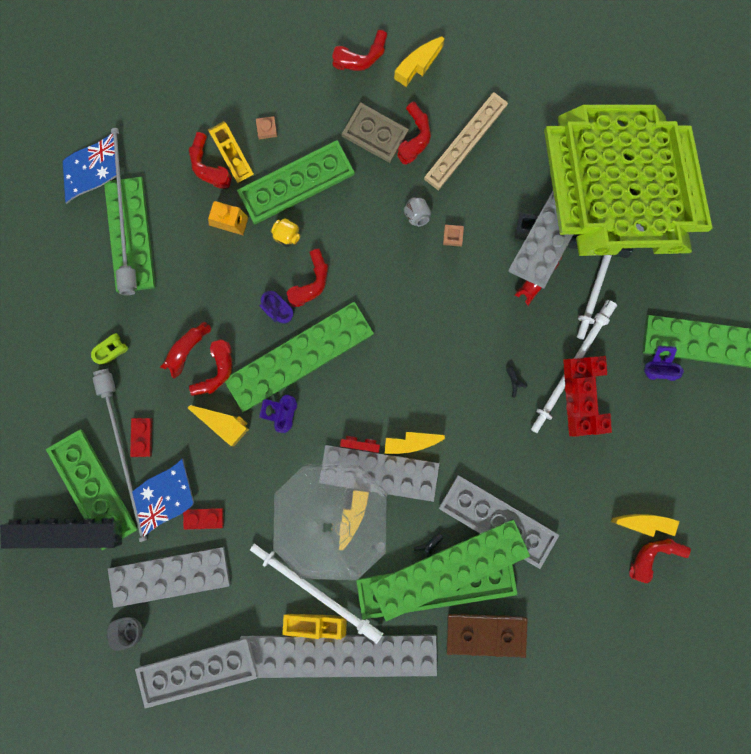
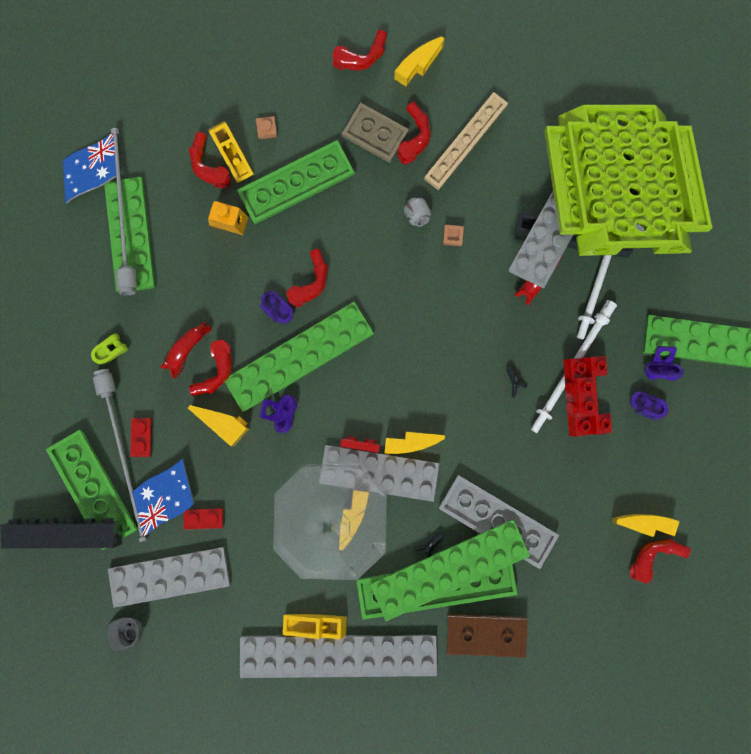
(197, 672): light grey plate -> none
(285, 232): yellow head -> none
(362, 625): white bar -> none
(648, 405): none -> dark purple bracket

